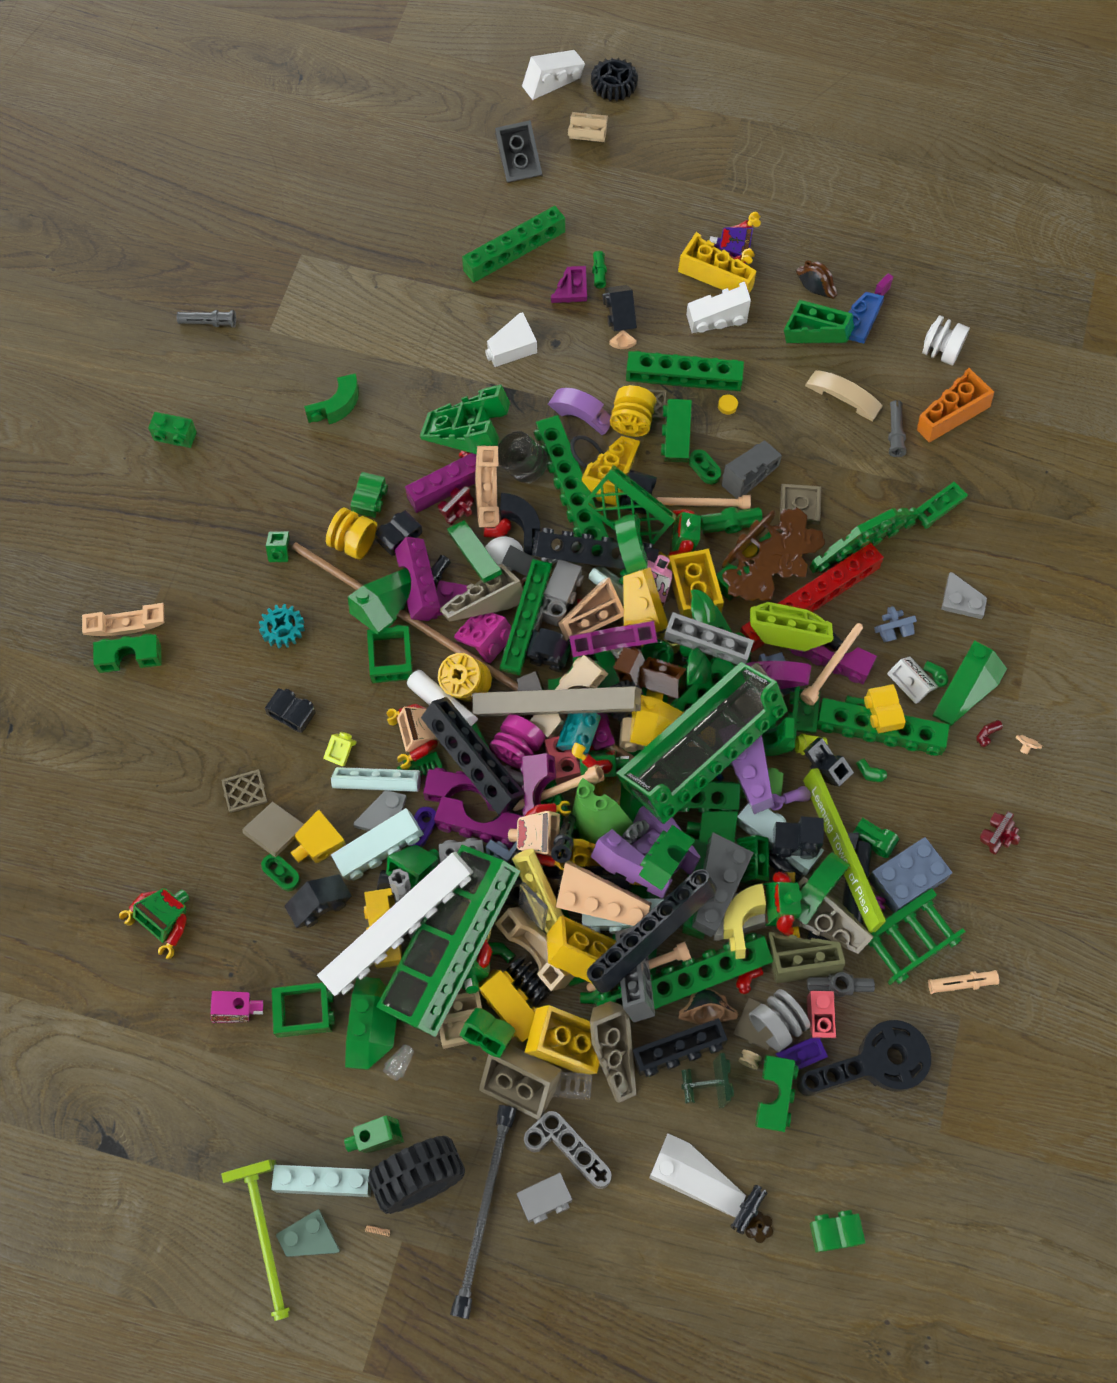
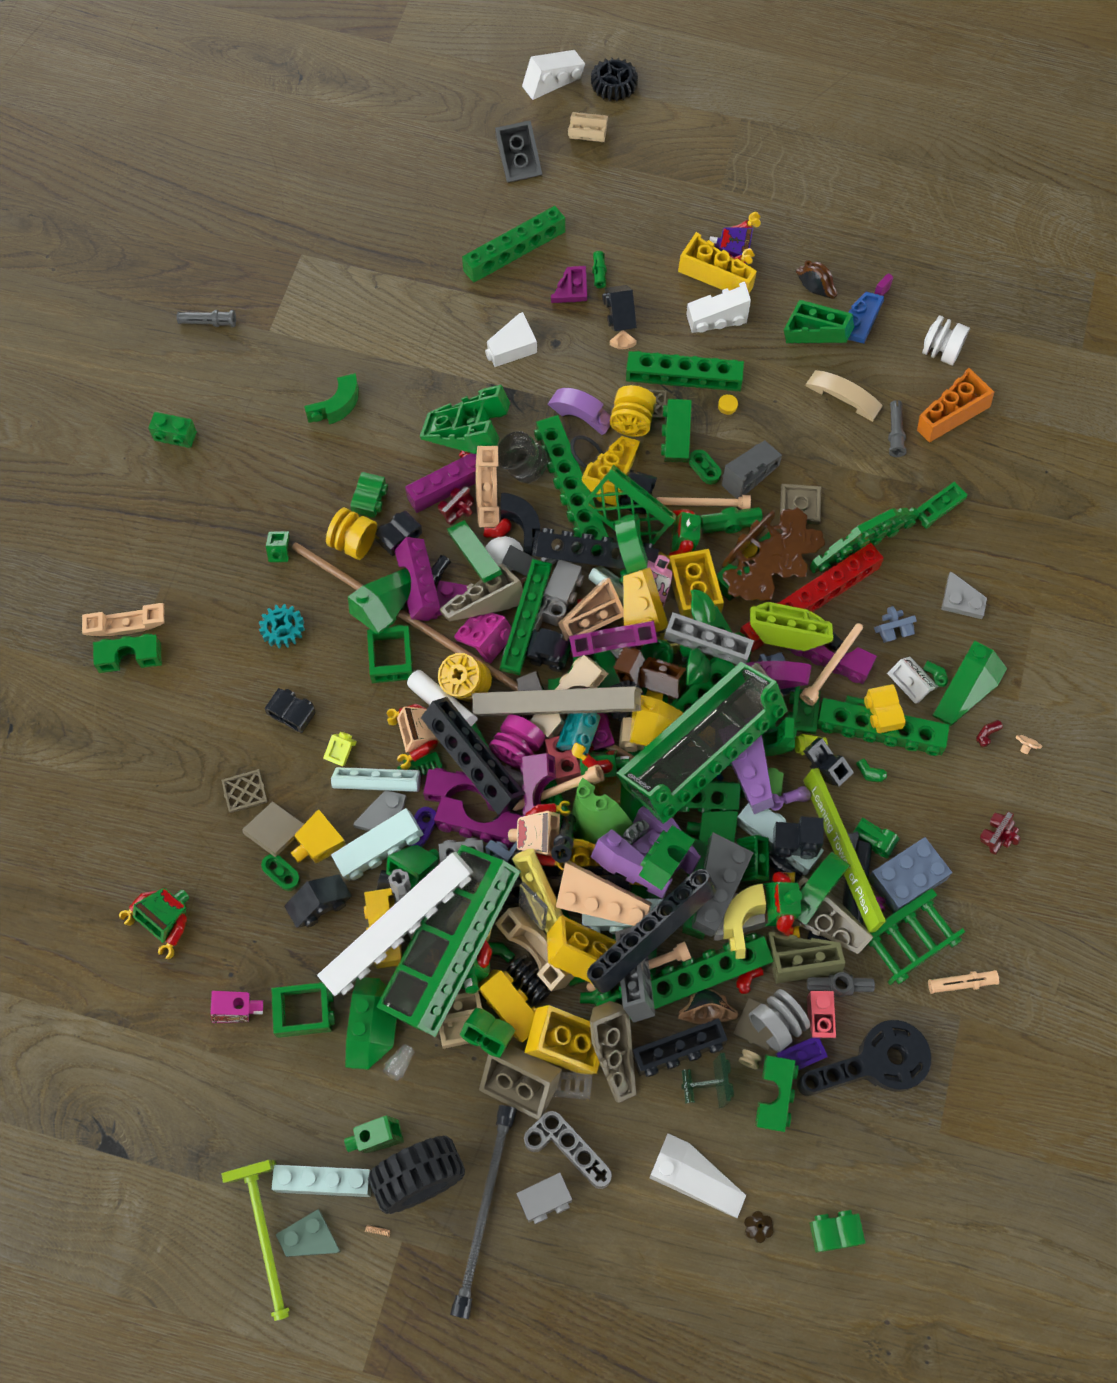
(748, 1209): black pin -> none

